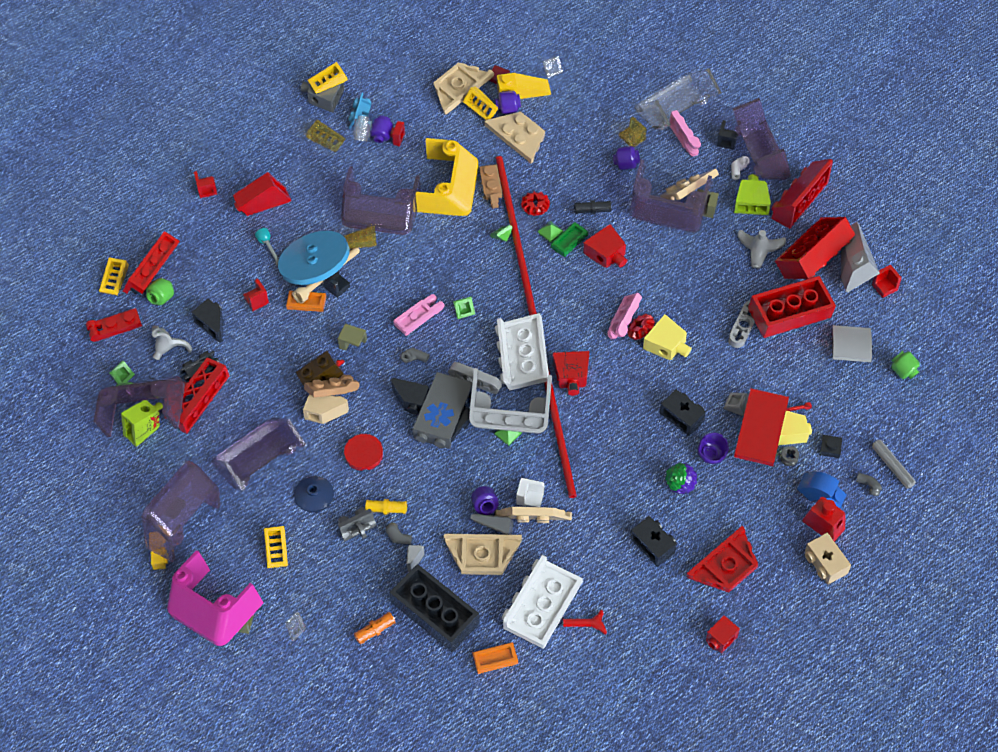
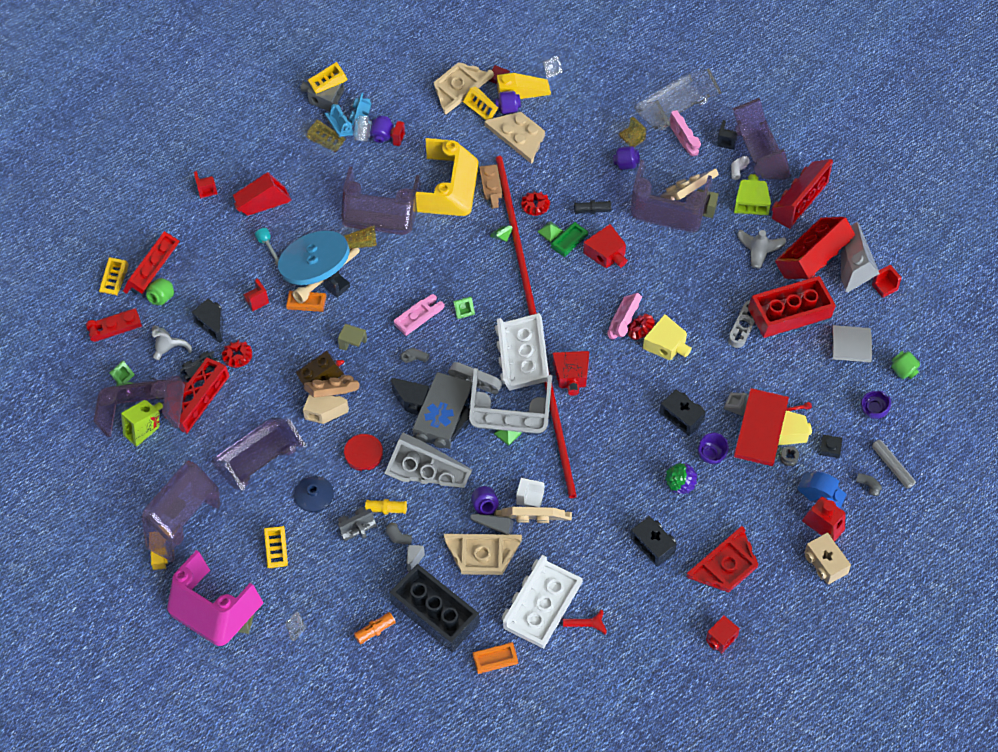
(237, 360): none -> red gear
(339, 121): none -> dark azure hinge
(423, 463): none -> light grey wedge
(876, 404): none -> dark purple hair

